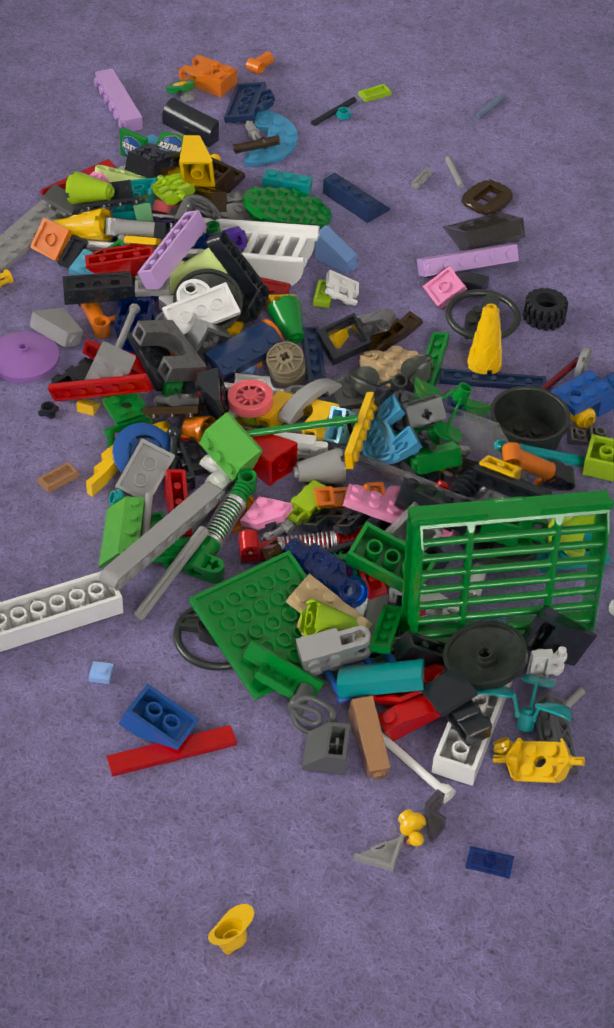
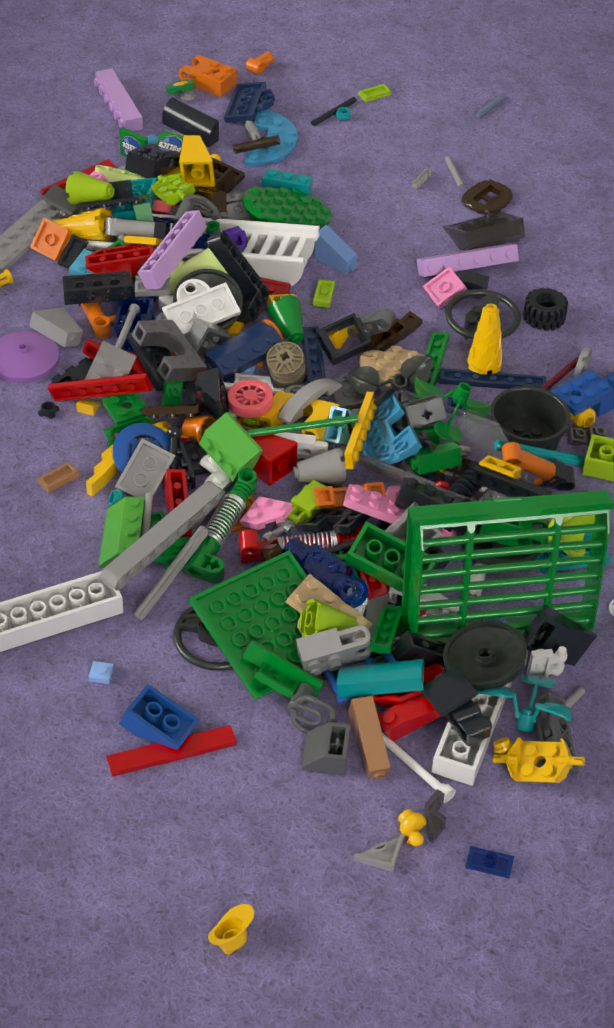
(176, 400): dark grey plate -> none
(342, 284): white plate -> none
(353, 198): dark blue slope -> none

